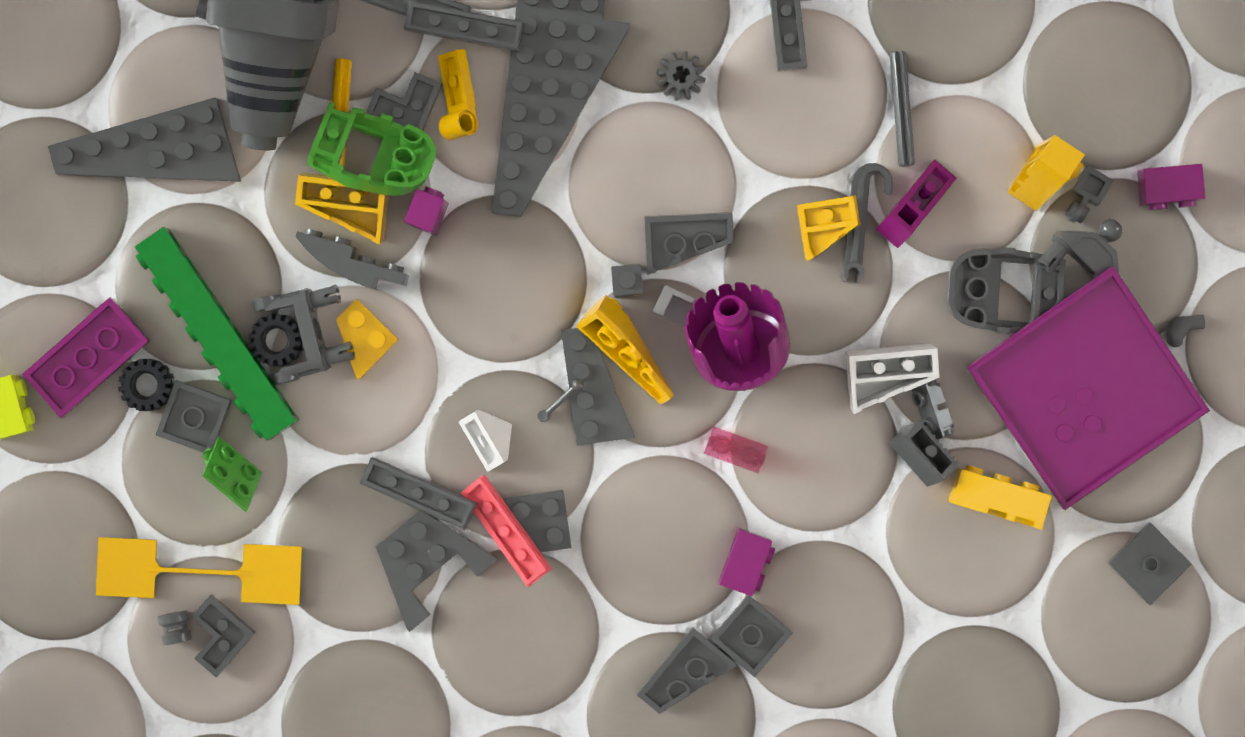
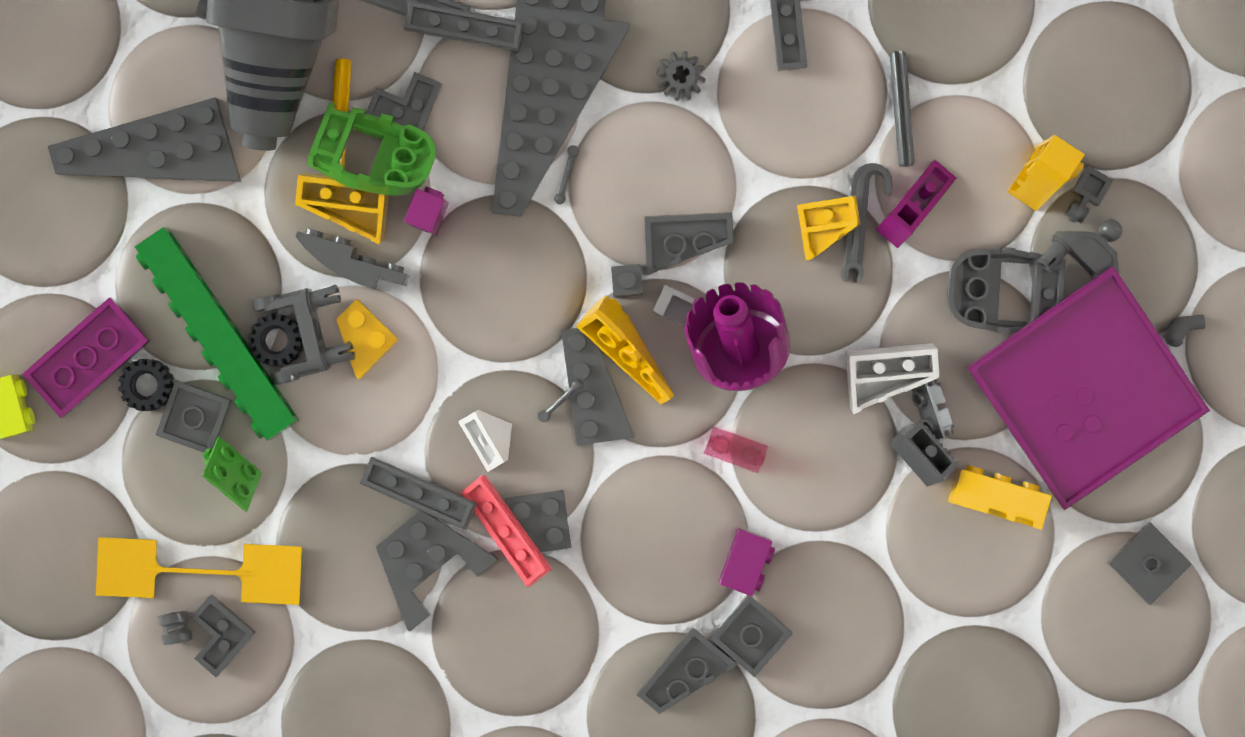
(459, 96): yellow plate -> none
(572, 151): none -> dark grey hinge
(1171, 185): magenta brick -> none

